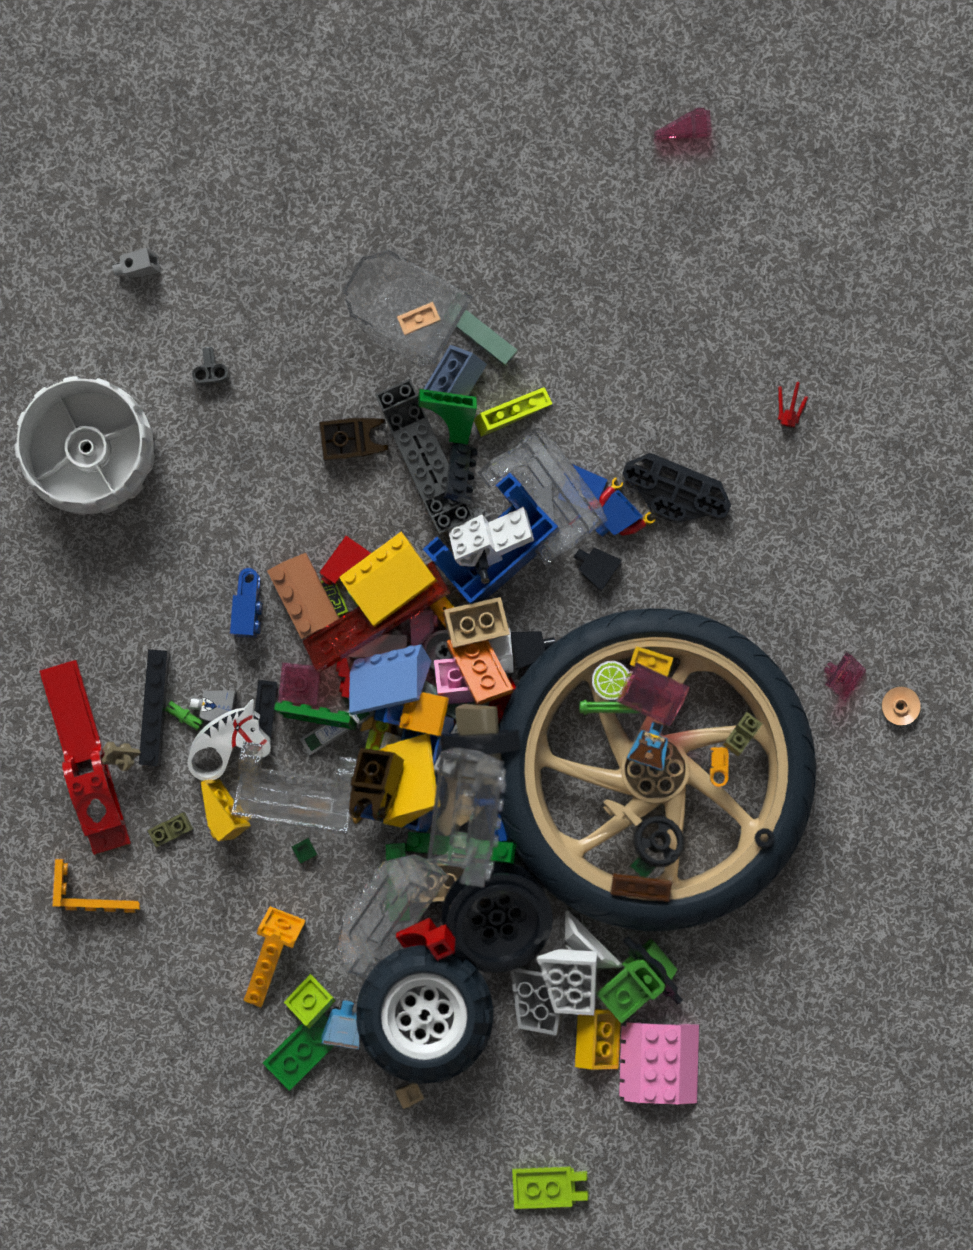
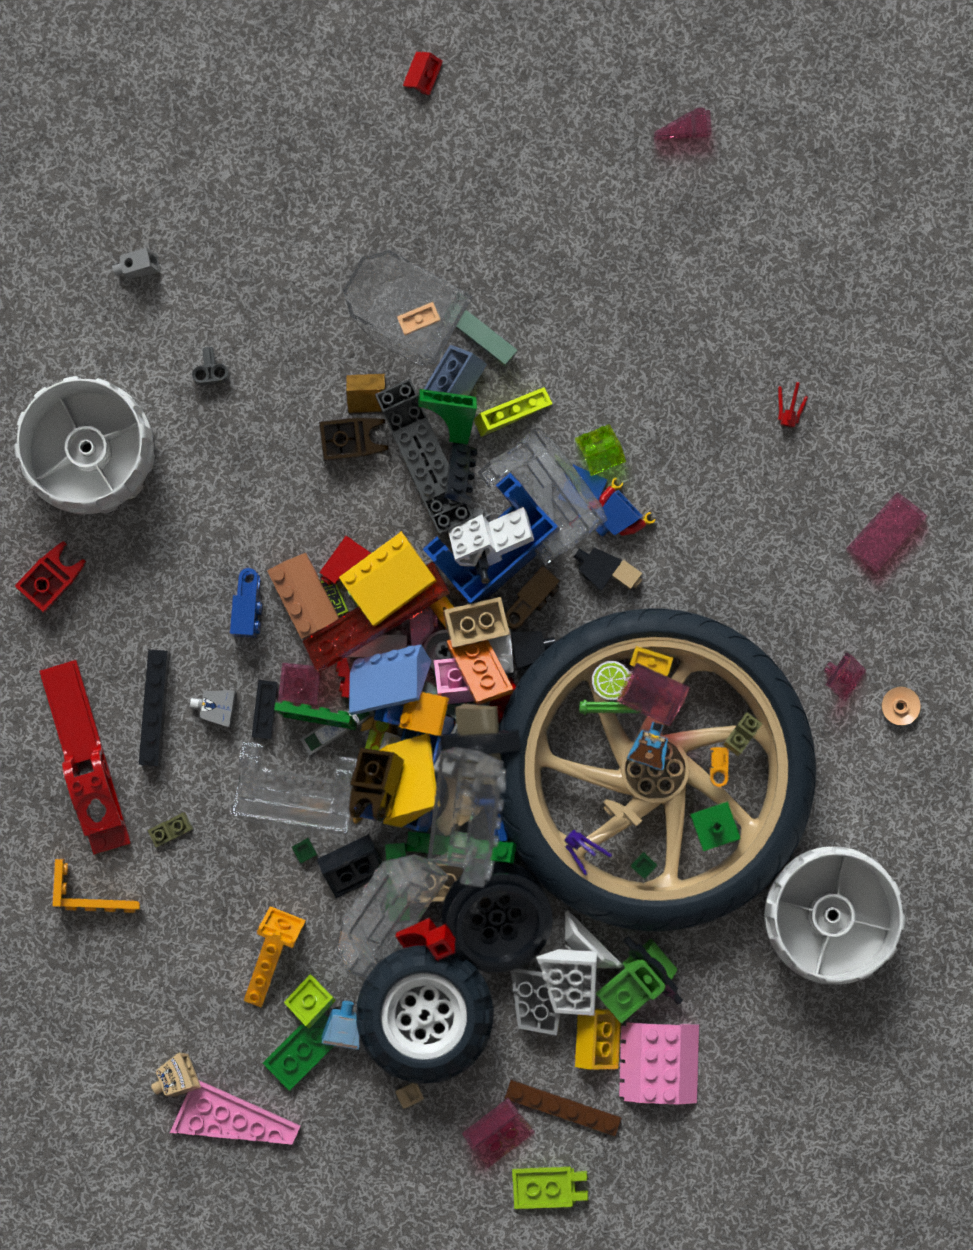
(51, 571): none -> red brick
(121, 756): dark tan hips -> none
(176, 1077): none -> tan torso
(184, 715): bright green pin -> none
(218, 811): yellow slope -> none
(223, 1115): none -> bright pink wing
(224, 734): white animal -> none
(350, 865): none -> black slope
(362, 391): none -> pearl gold slope
(423, 72): none -> red panel
(498, 1132): none -> clear pink slope
(533, 596): none -> dark brown brick
(563, 1107): none -> reddish brown plate
(575, 841): none -> dark purple plant
(600, 449): none -> clear neon green slope
(627, 575): none -> tan brick
(641, 887): reddish brown tile -> none
(642, 844): black wheel -> none
(674, 493): black connector -> none
(715, 826): none -> green tile
(770, 835): black plate -> none
(866, 918): none -> white wheel
(886, 532): none -> clear pink slope

